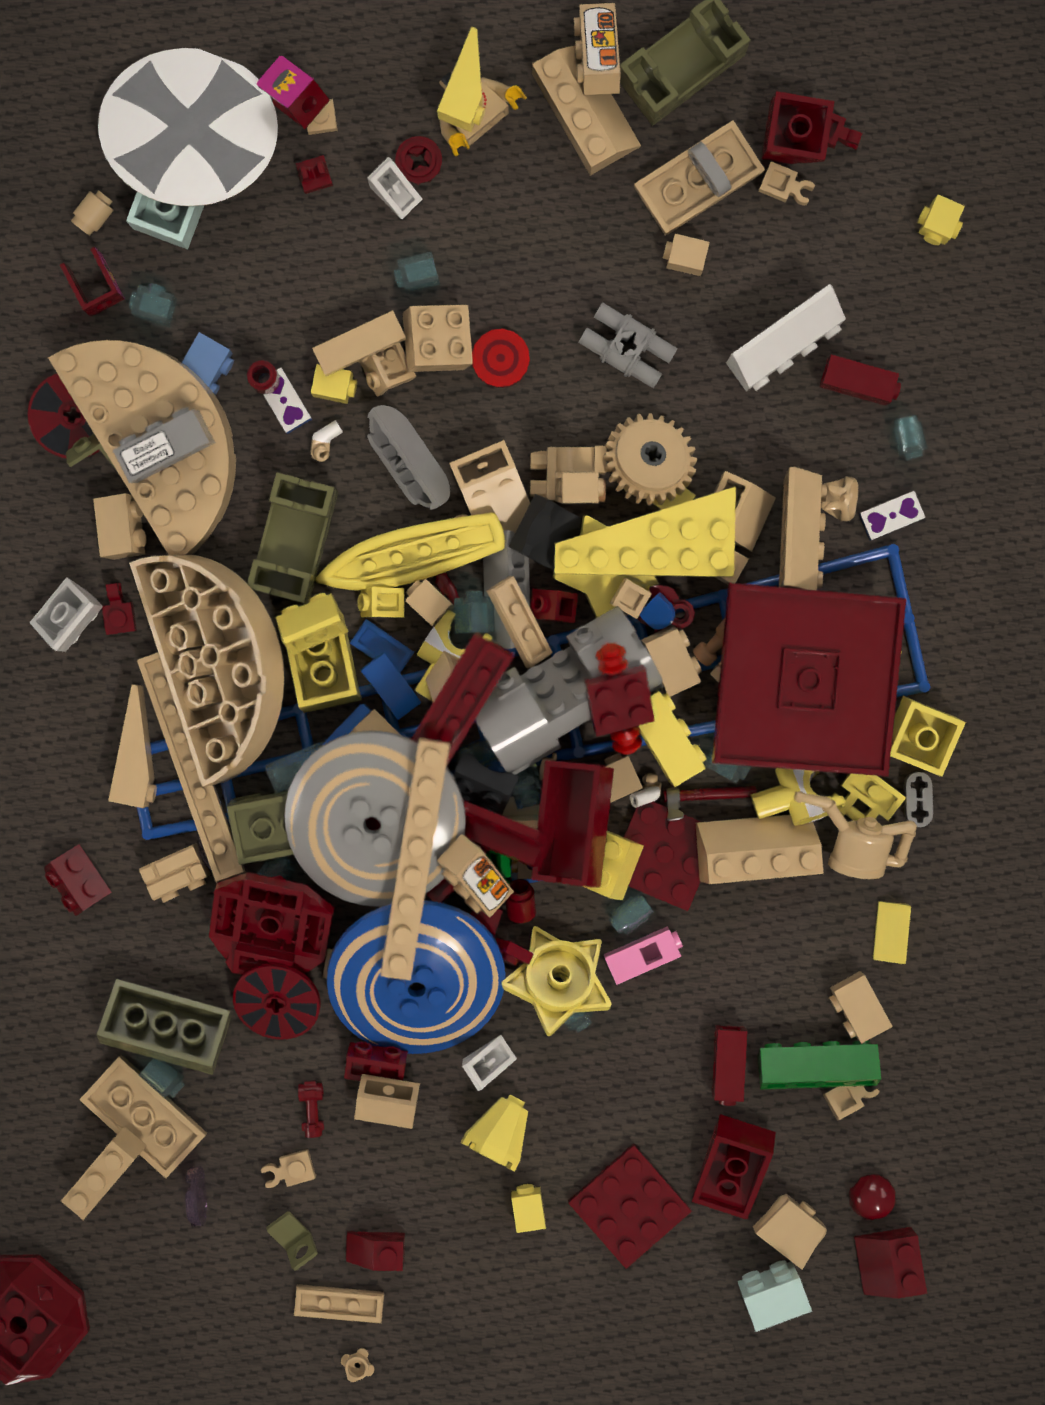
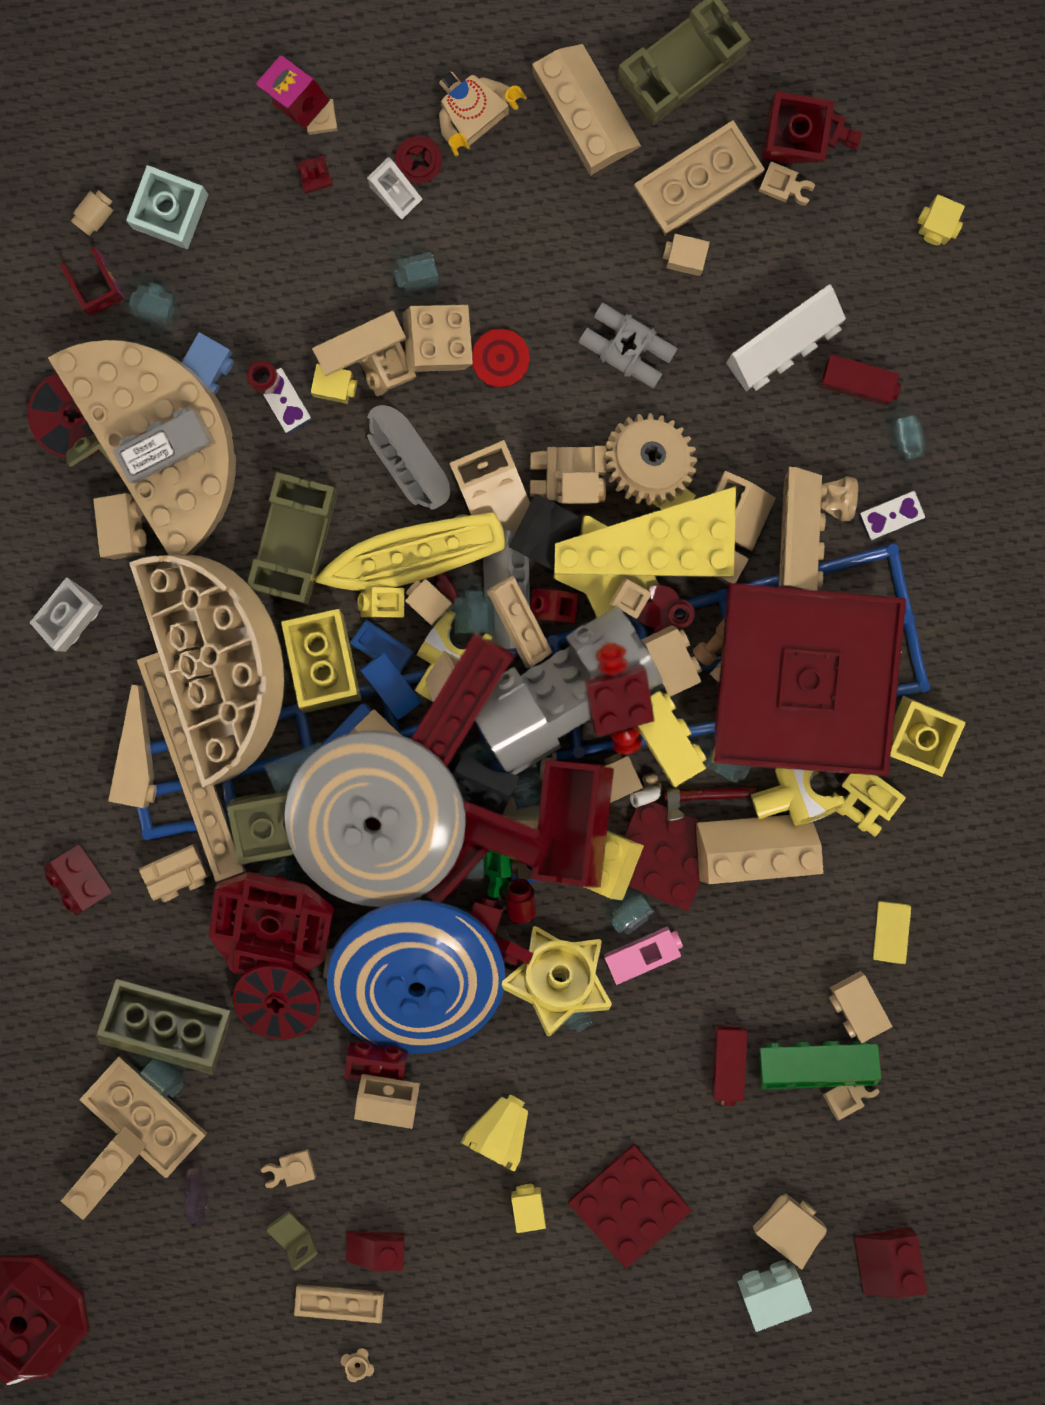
(118, 616): dark red plate -> none
(187, 127): sticker -> none
(311, 623): light yellow slope -> none
(311, 1093): dark red bar -> none
(321, 441): arm -> none
(414, 858): tan plate -> none
(463, 96): light yellow slope -> none
(474, 876): brick -> none
(488, 1062): white slope -> none
(597, 49): brick -> none
(658, 612): blue tile -> none
(709, 169): light grey beam -> none
(734, 1166): dark red slope -> none
(863, 844): tan piece -> none
(872, 1197): dark red hair -> none
(925, 798): light grey beam -> none

